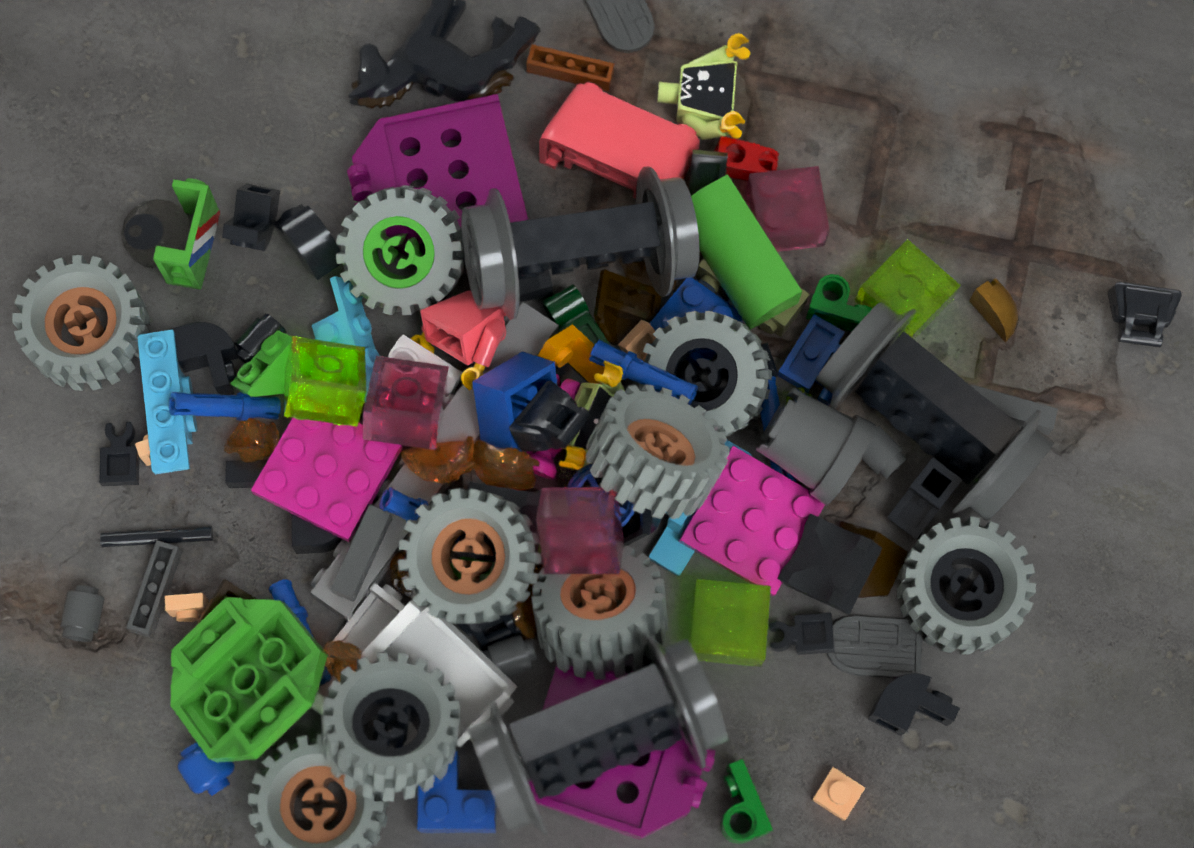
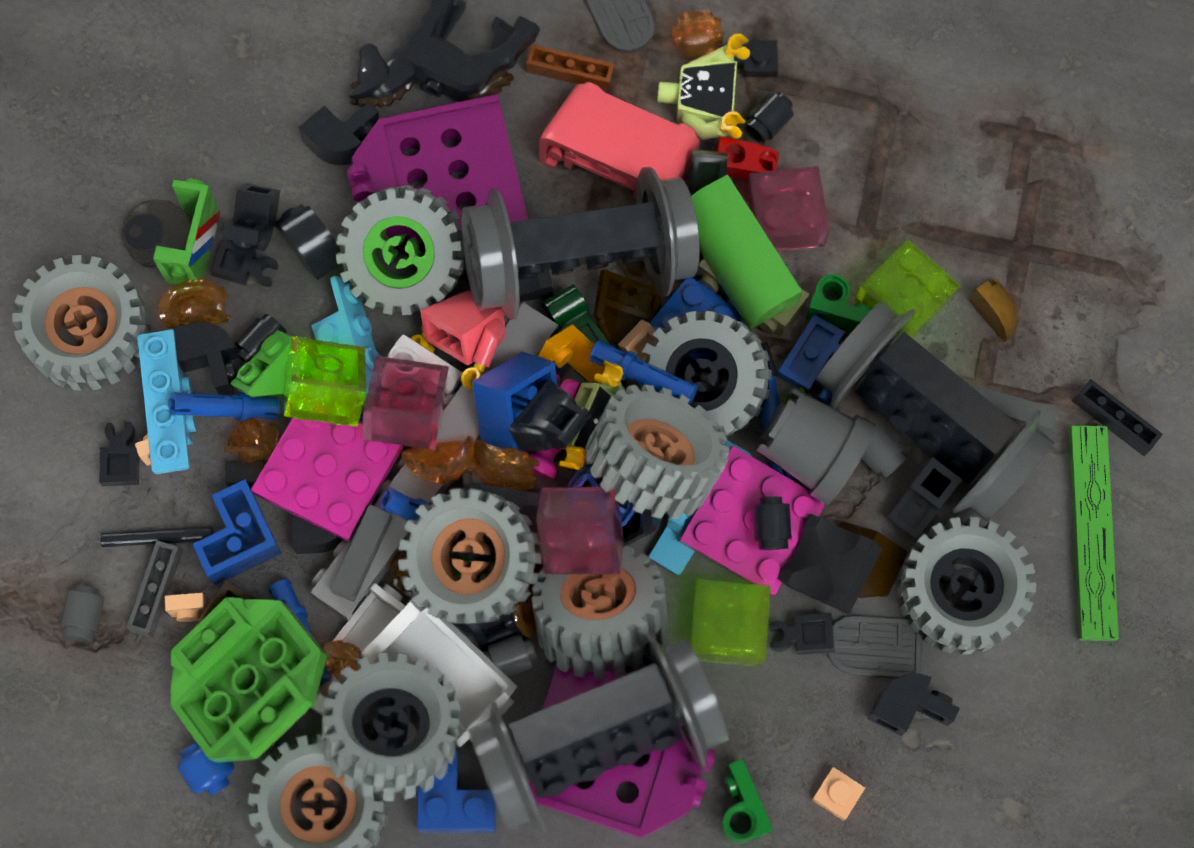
(193, 302): none -> clear orange hat
(239, 263): none -> black plate
(243, 542): none -> blue brick
(335, 140): none -> black brick
(697, 32): none -> clear orange head
(762, 59): none -> black plate
(768, 117): none -> black brick
(772, 523): none -> black brick
(1093, 533): none -> bright green tile
(1117, 417): none -> black piece
(1145, 307): black piece -> none

